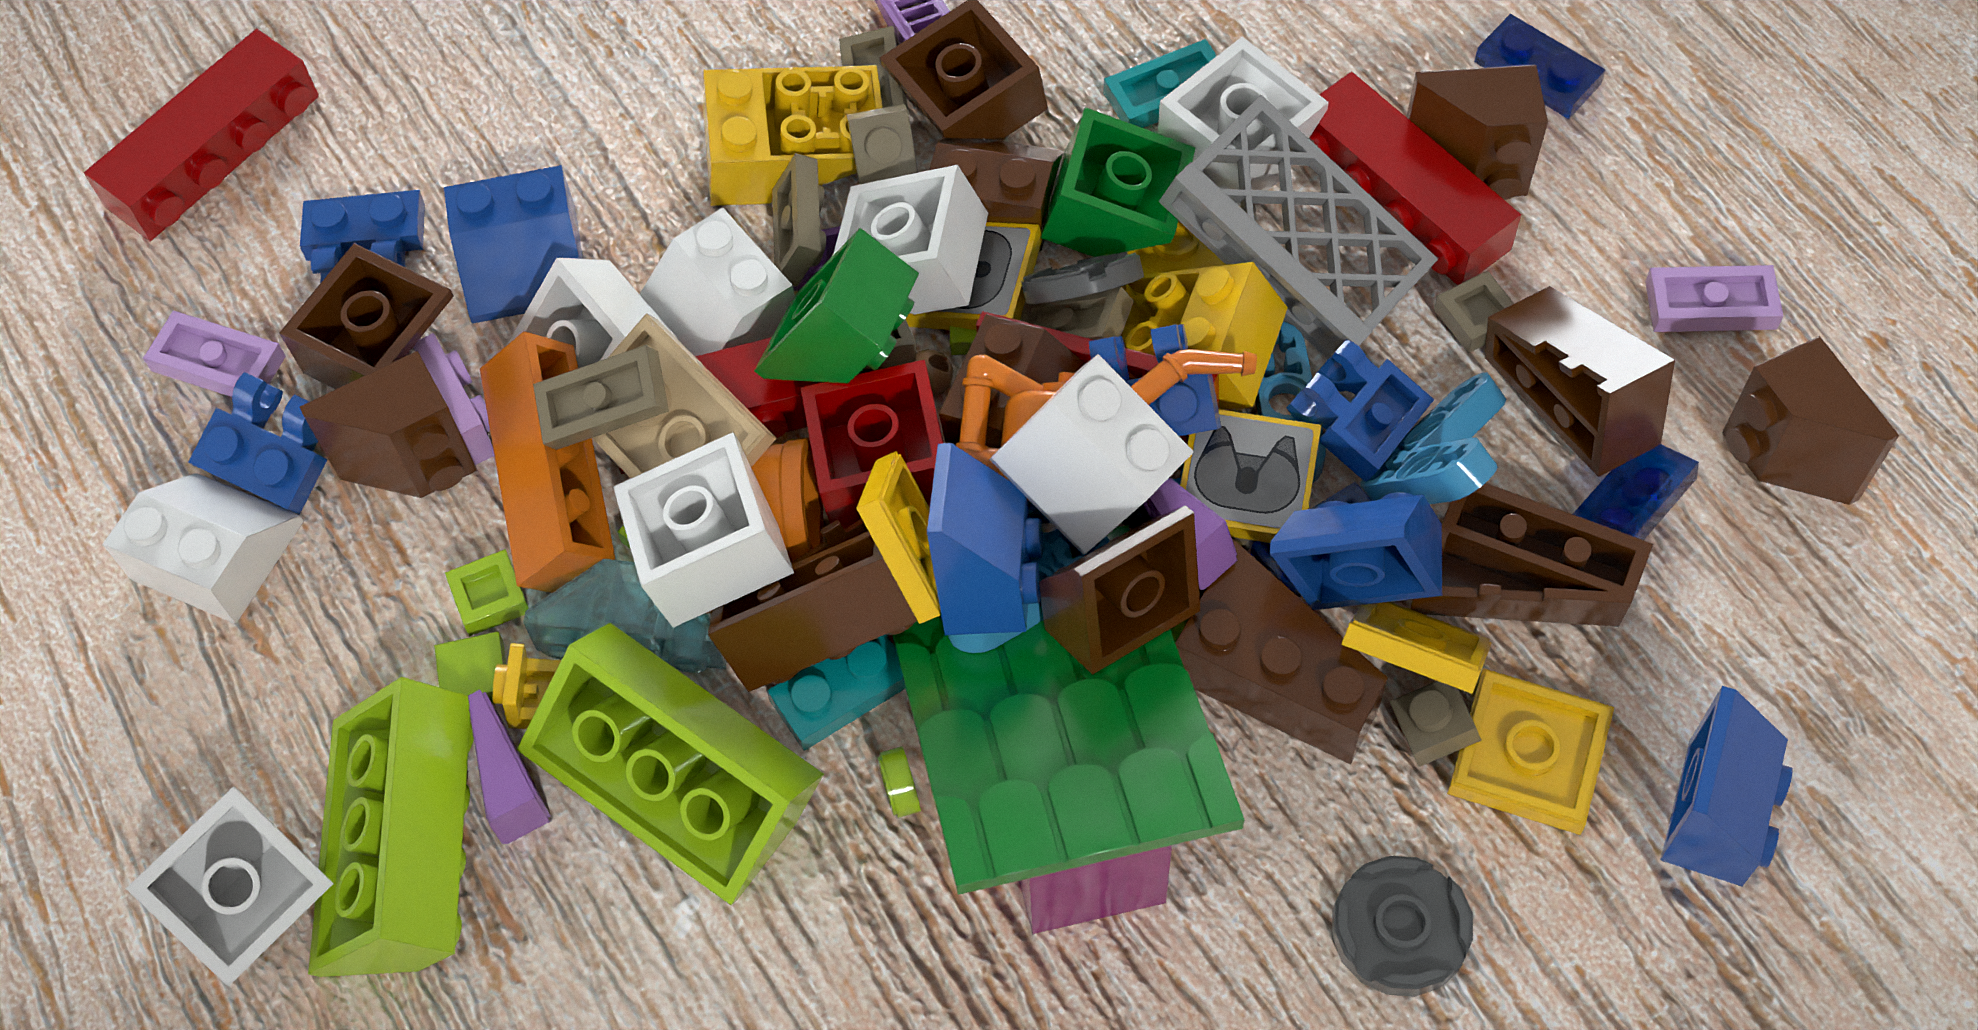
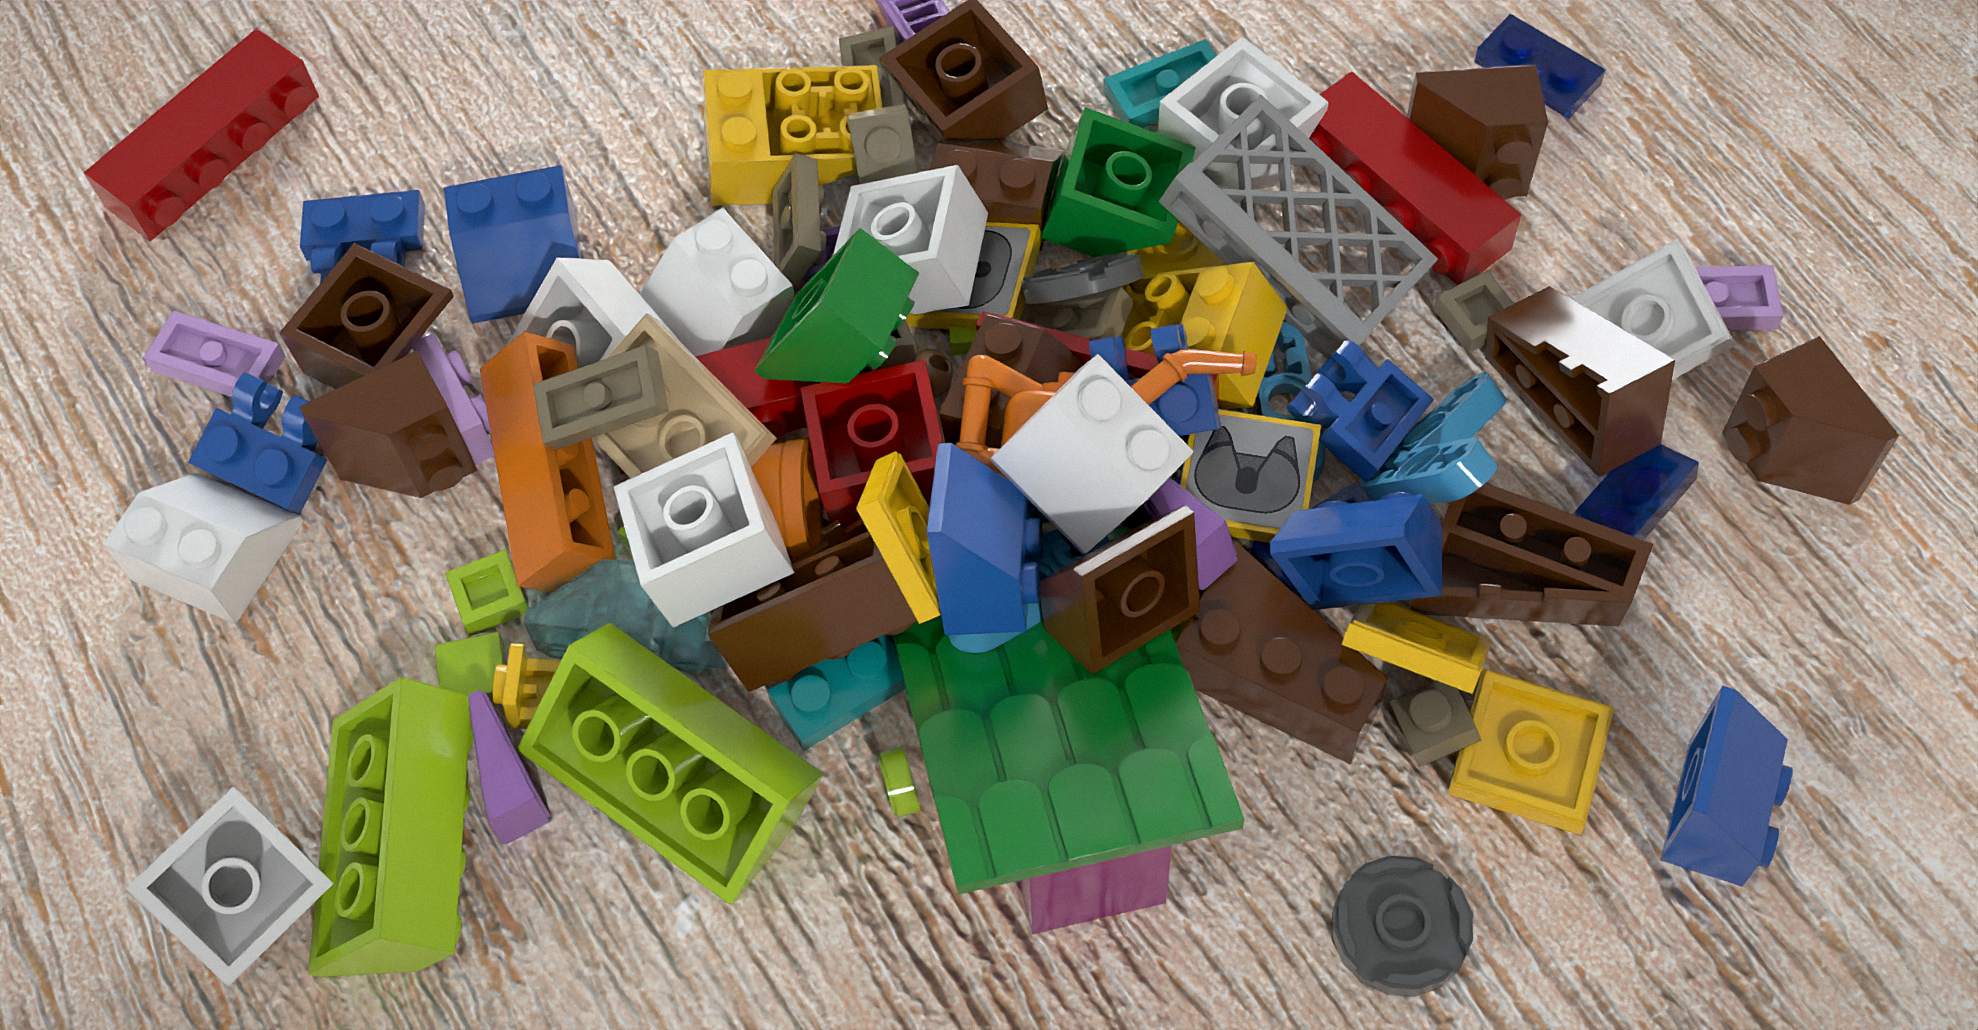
(1664, 306): none -> white tile

